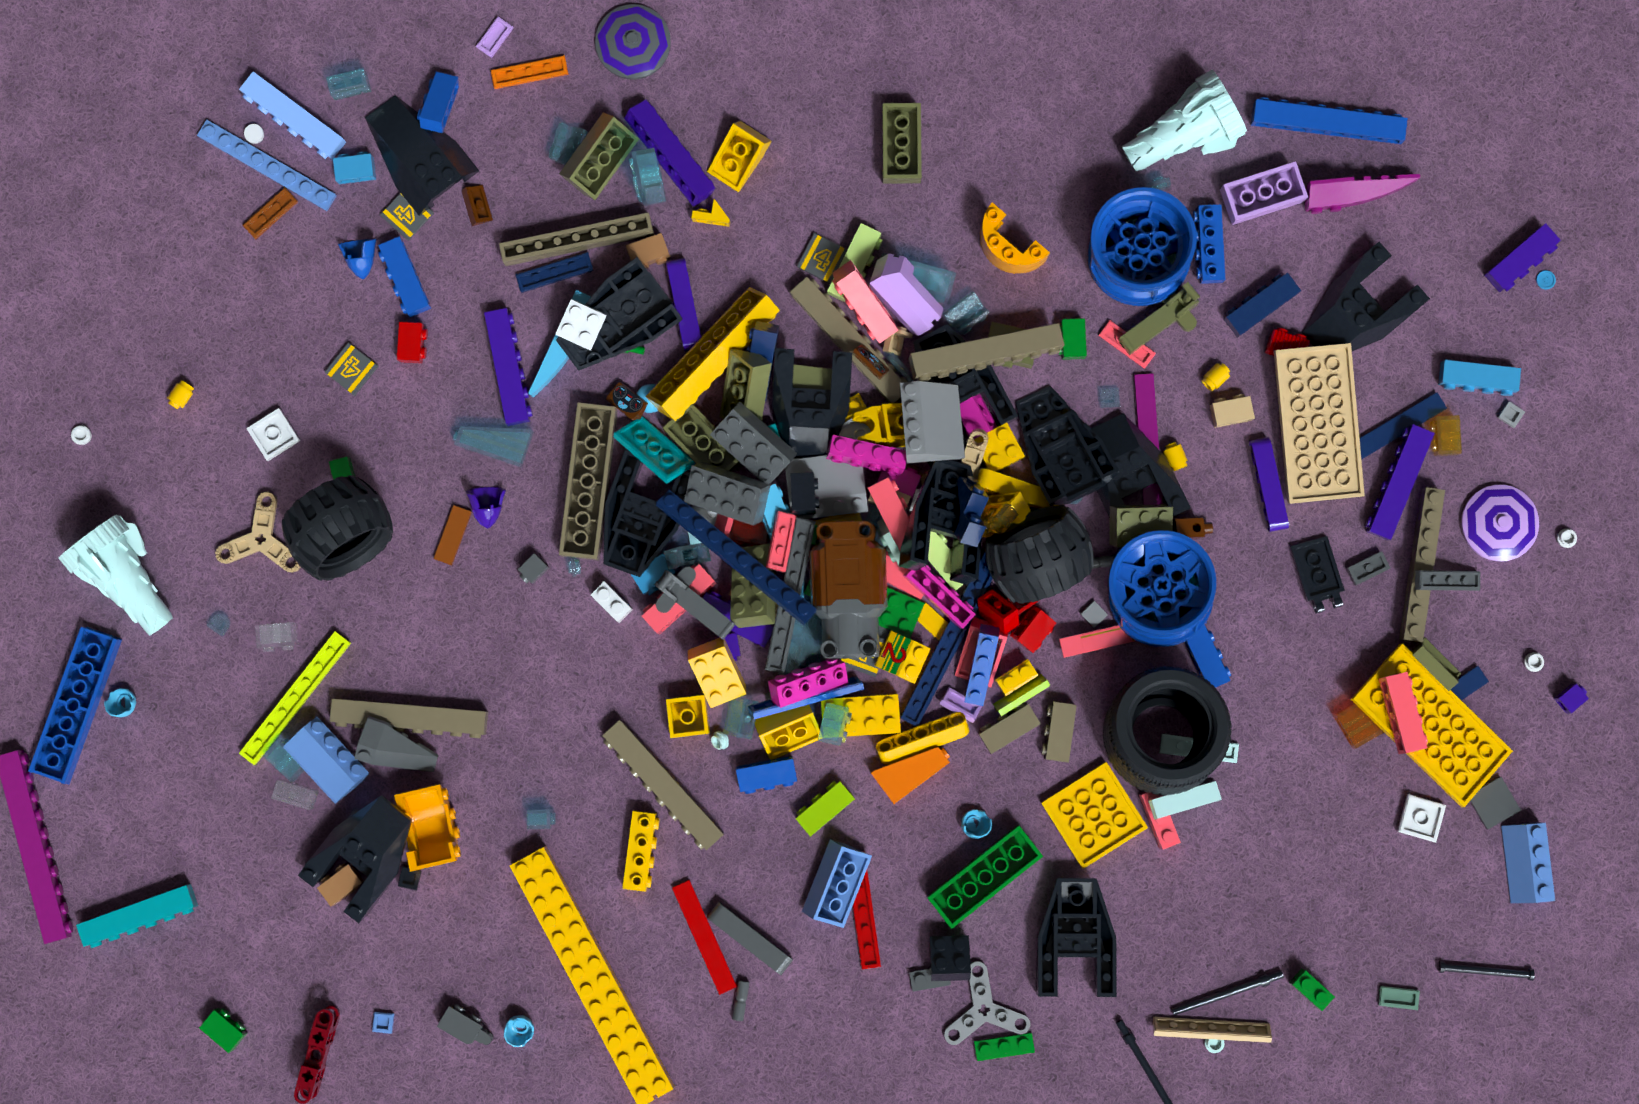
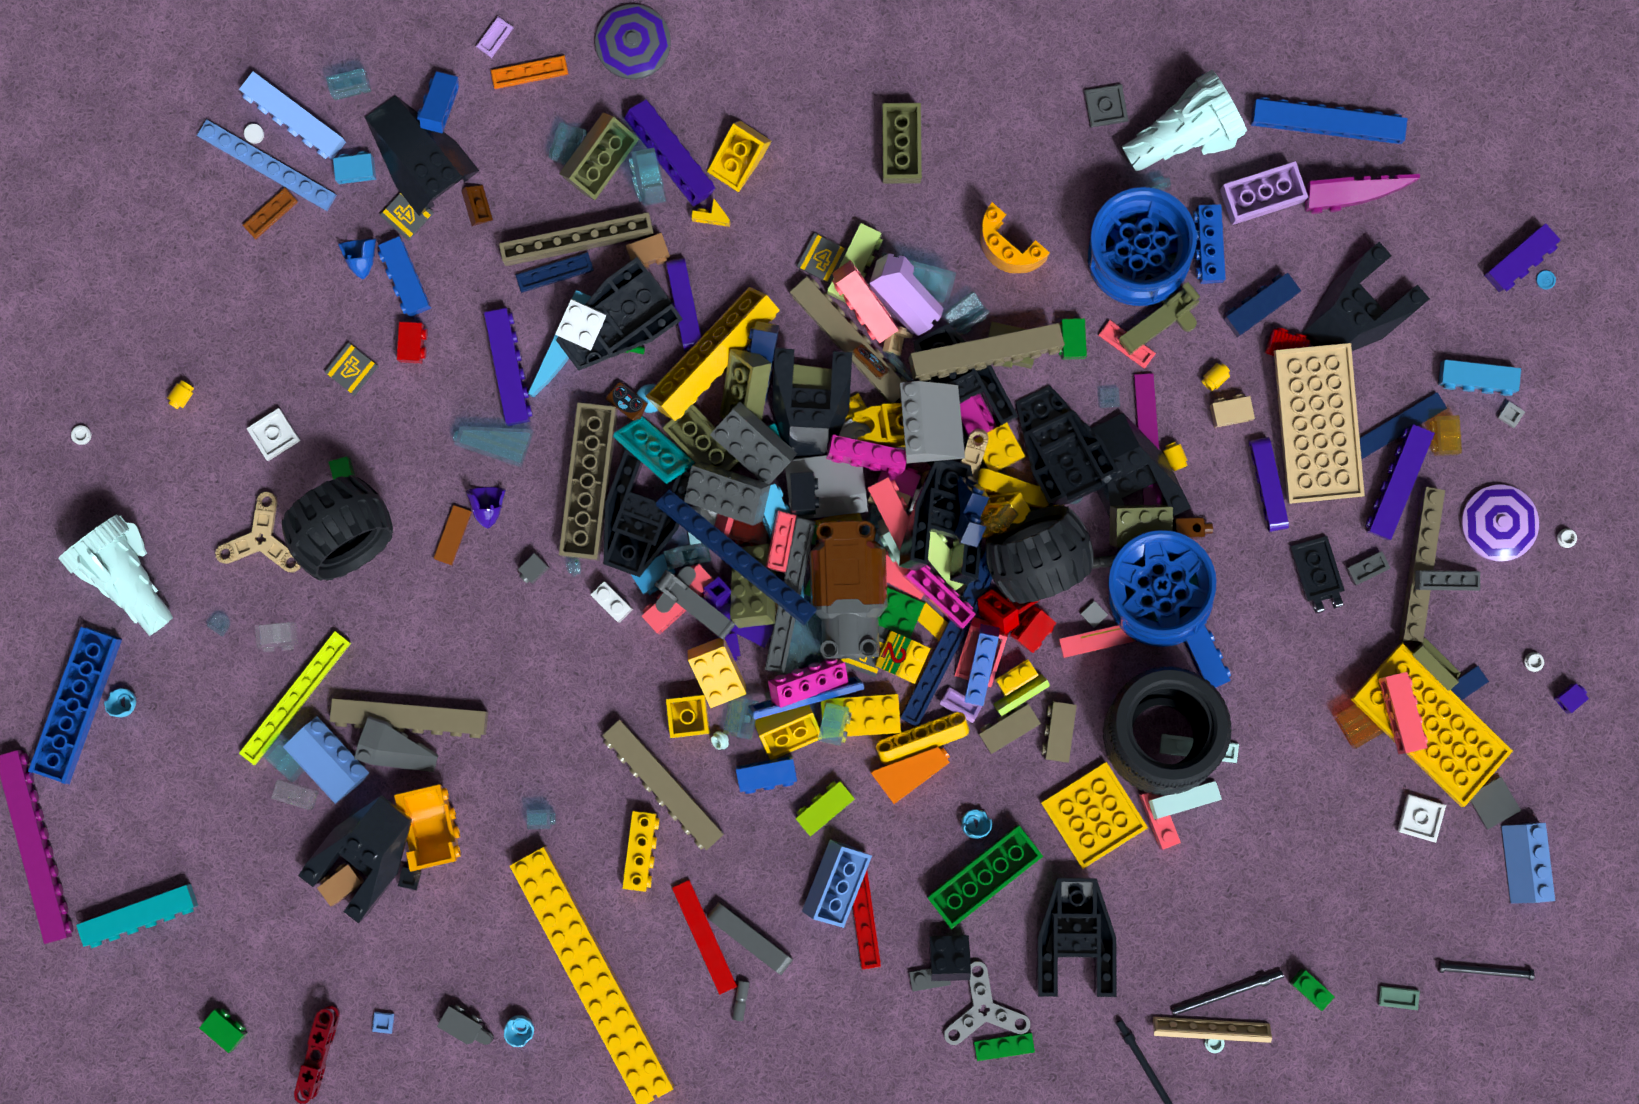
(717, 593): none -> dark purple brick
(1106, 106): none -> dark grey tile

